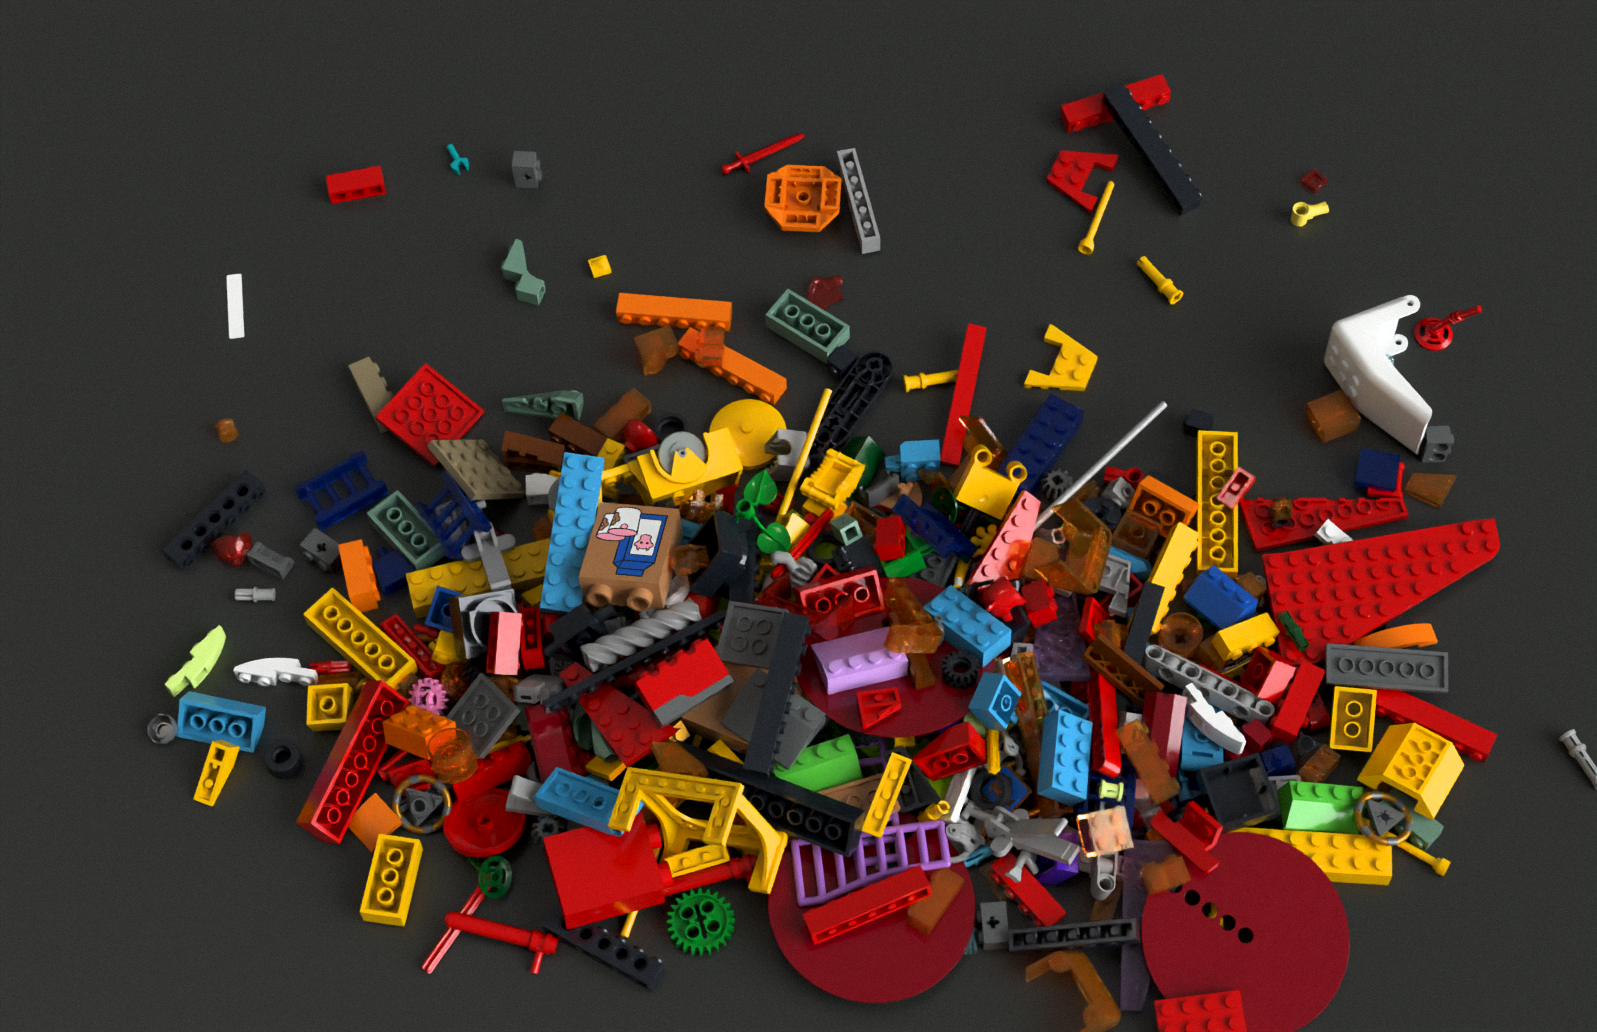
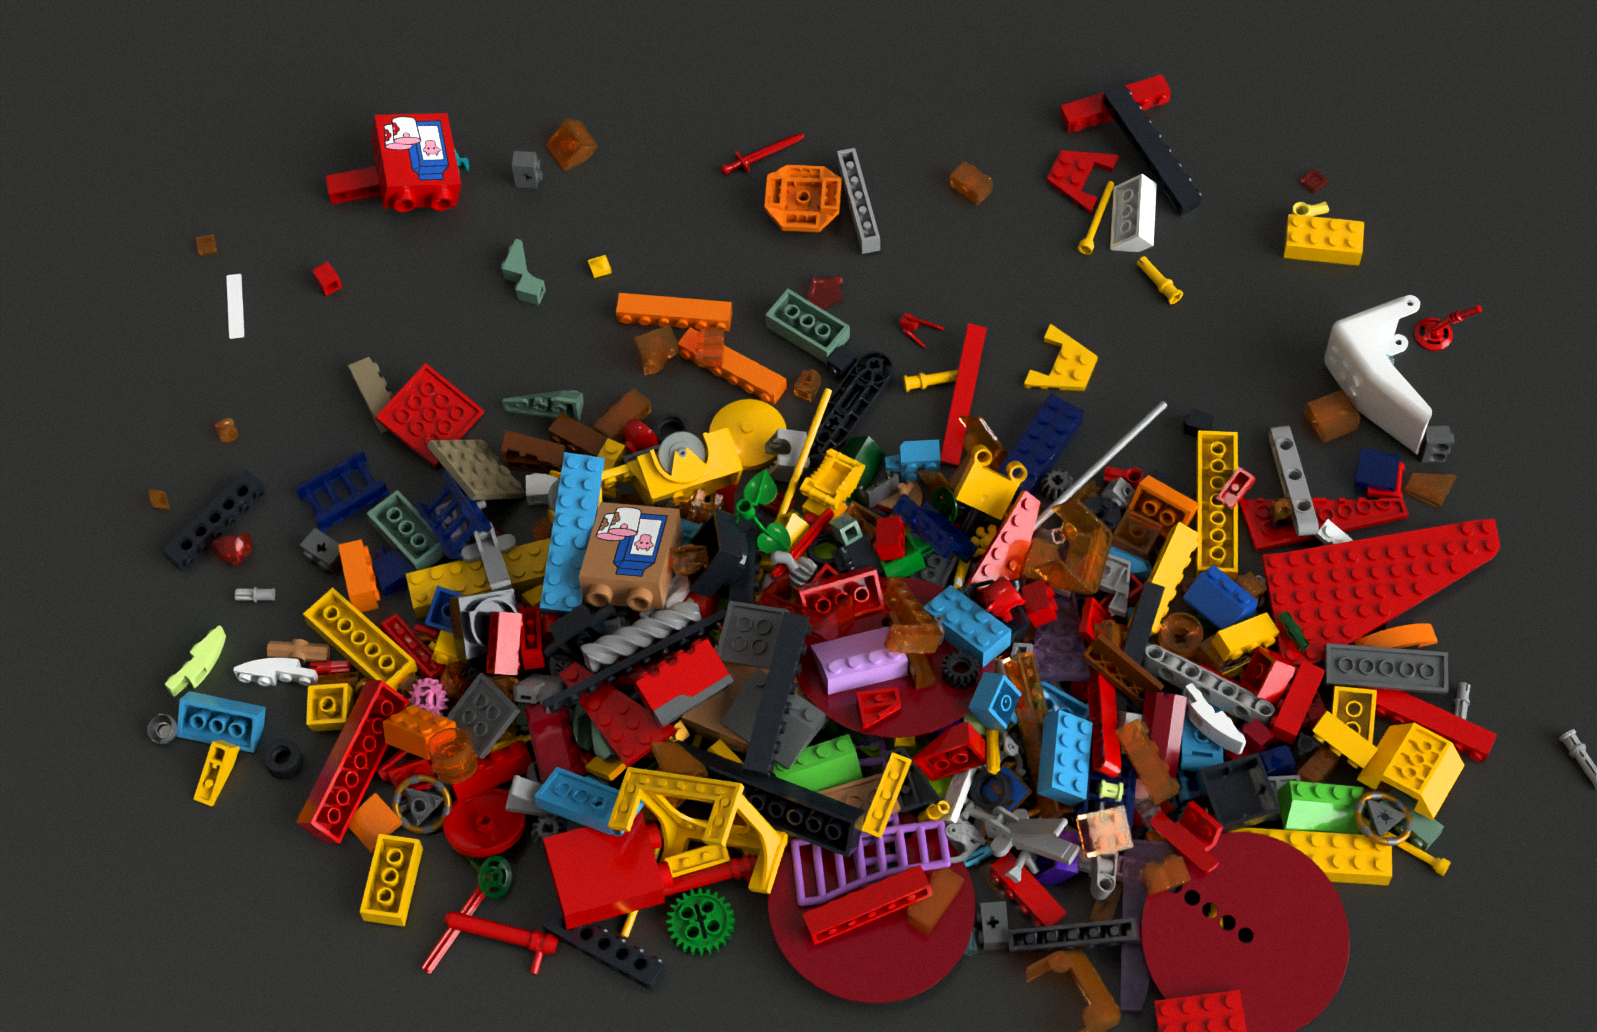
(158, 499): none -> clear orange slope
(206, 245): none -> clear orange tile
(270, 560): dark grey hinge -> none
(299, 650): none -> medium nougat piece
(326, 278): none -> red brick
(415, 161): none -> red brick
(571, 144): none -> clear orange slope
(807, 385): none -> clear orange brick
(911, 322): none -> red plant
(971, 182): none -> clear orange brick
(1133, 215): none -> white slope
(1293, 480): none -> light grey beam
(1324, 239): none -> yellow brick
(1344, 740): none -> yellow brick
(1462, 700): none -> light grey axle

